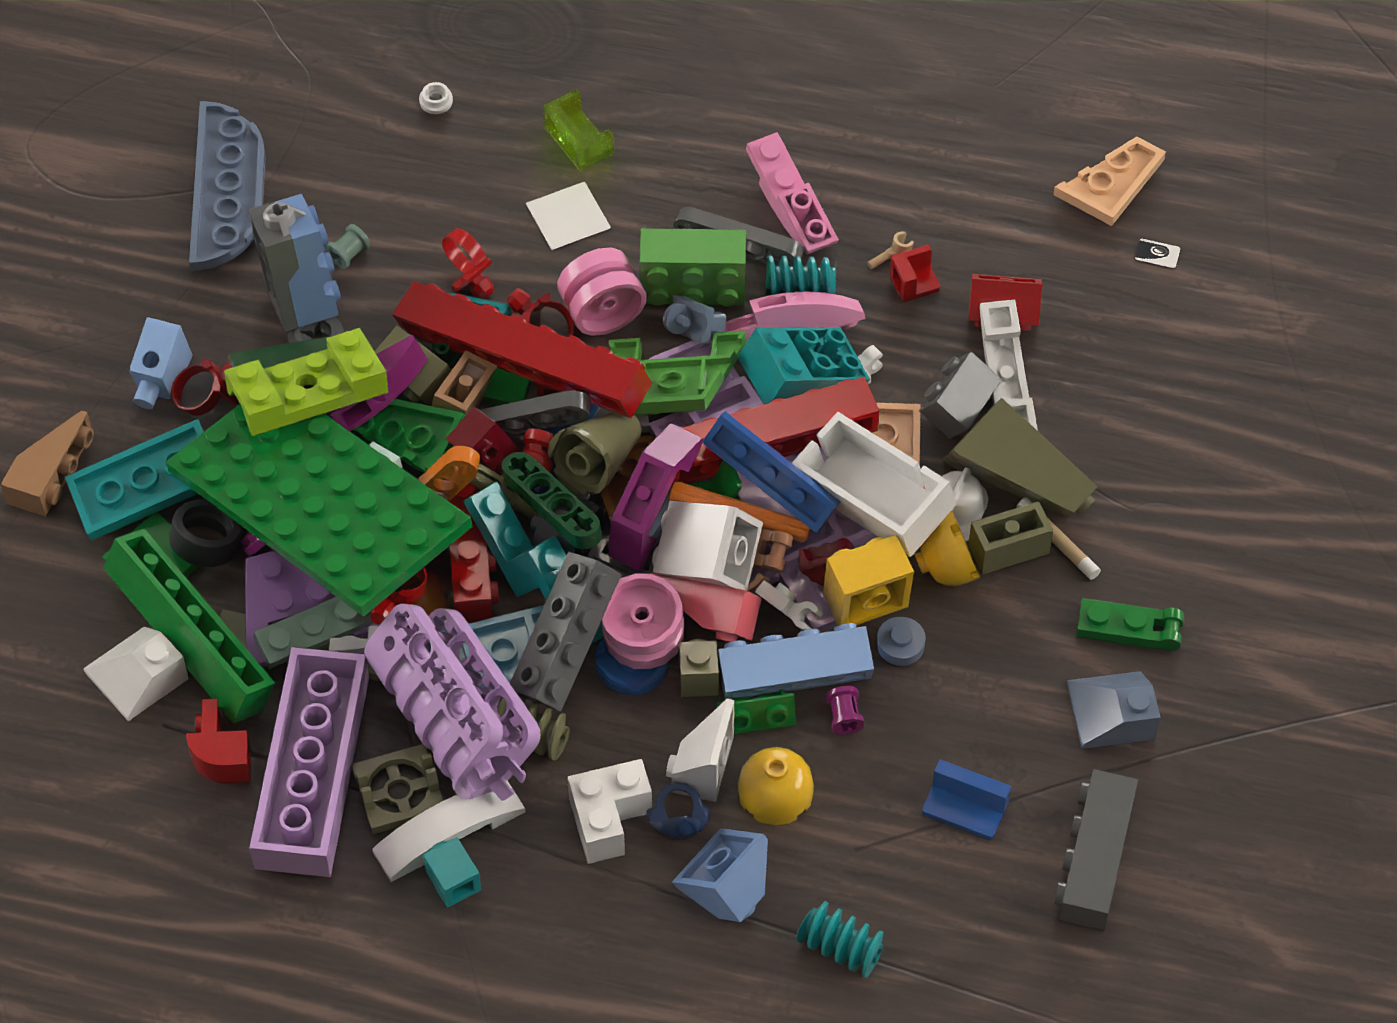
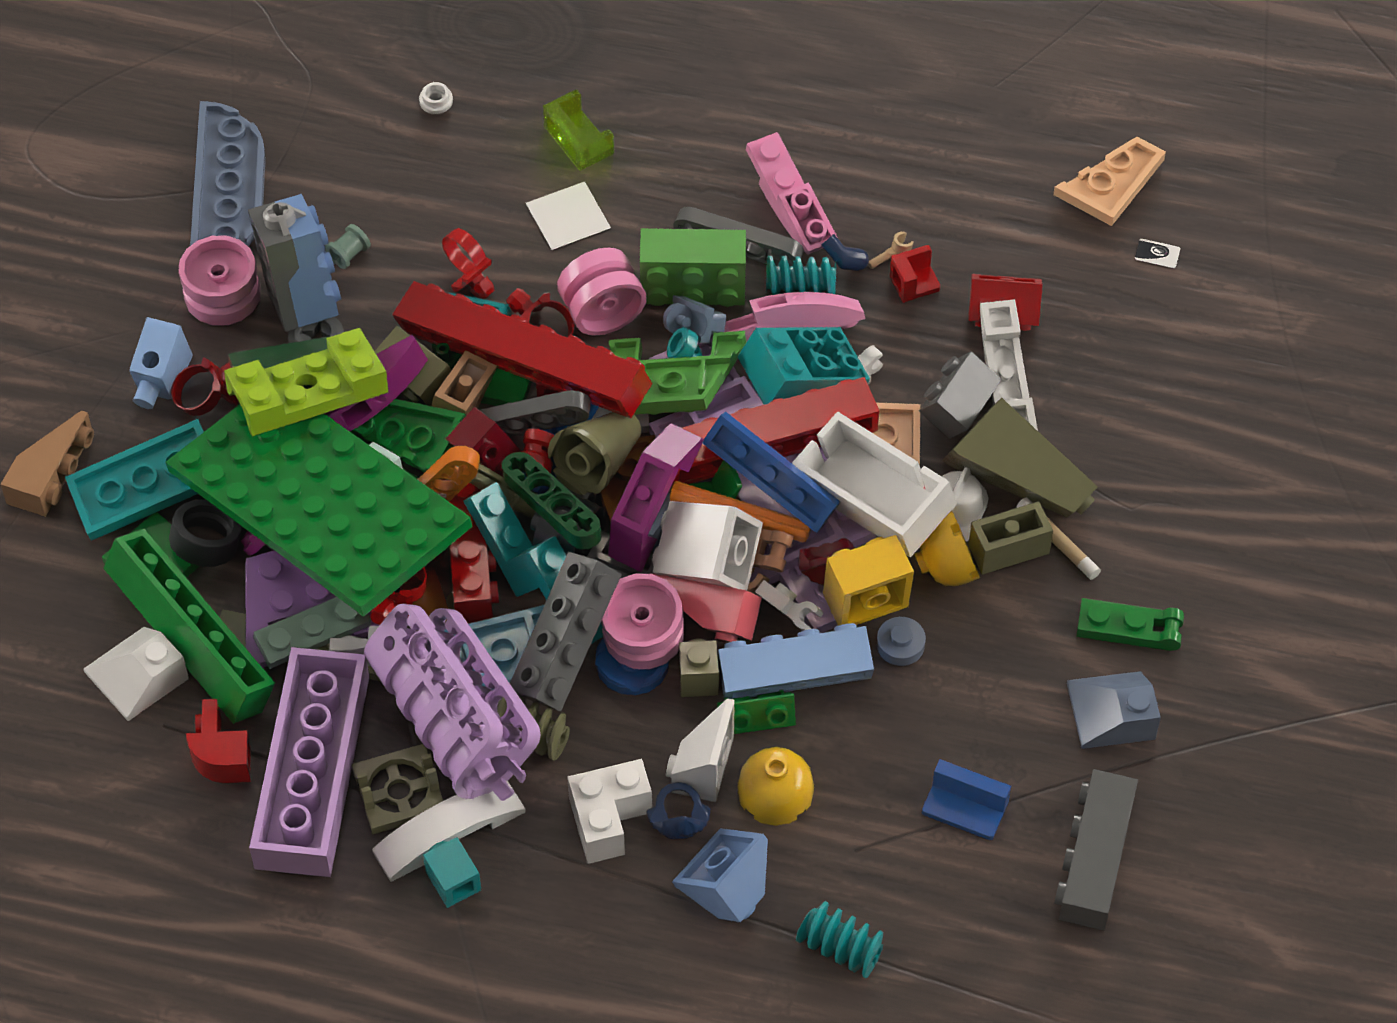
(219, 280): none -> bright pink wheel
(683, 344): none -> teal tile
(845, 257): none -> dark blue arm
(845, 710): magenta bush -> none

